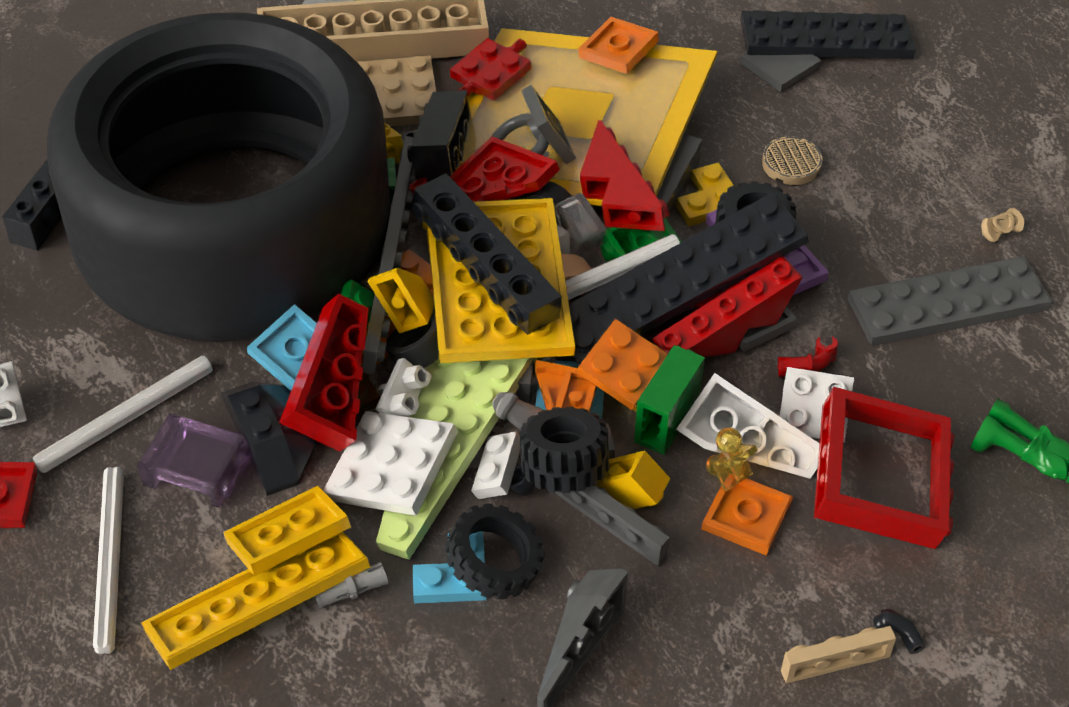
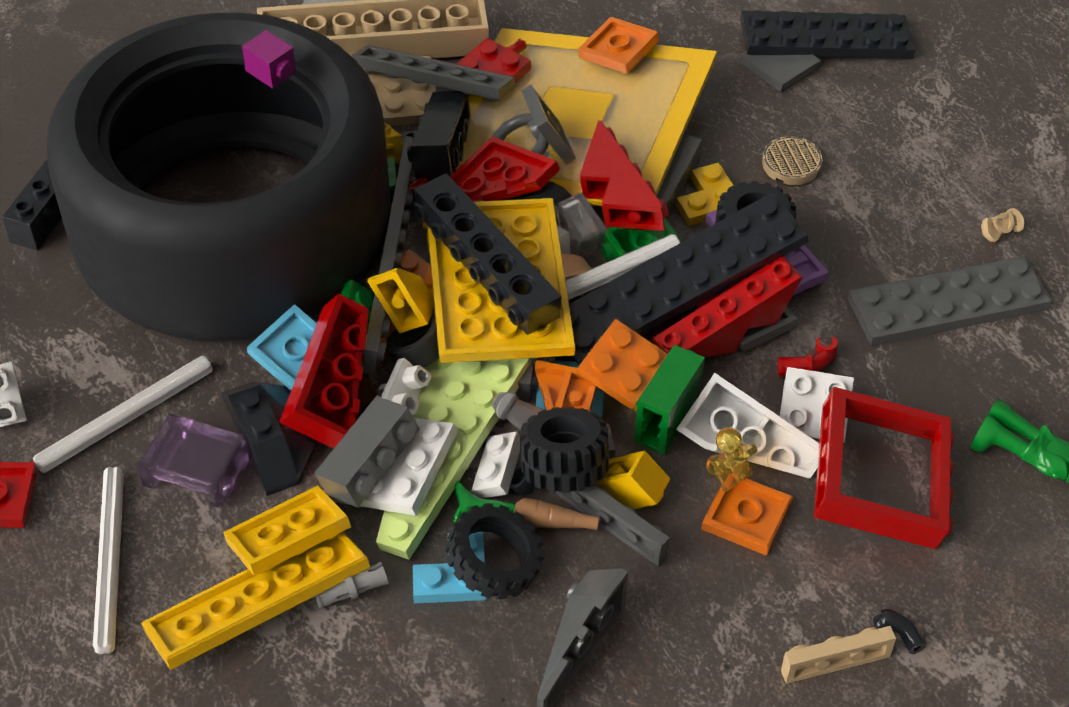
(269, 59): none -> magenta brick
(367, 451): none -> dark grey brick
(435, 72): none -> dark grey plate
(537, 512): none -> medium nougat piece

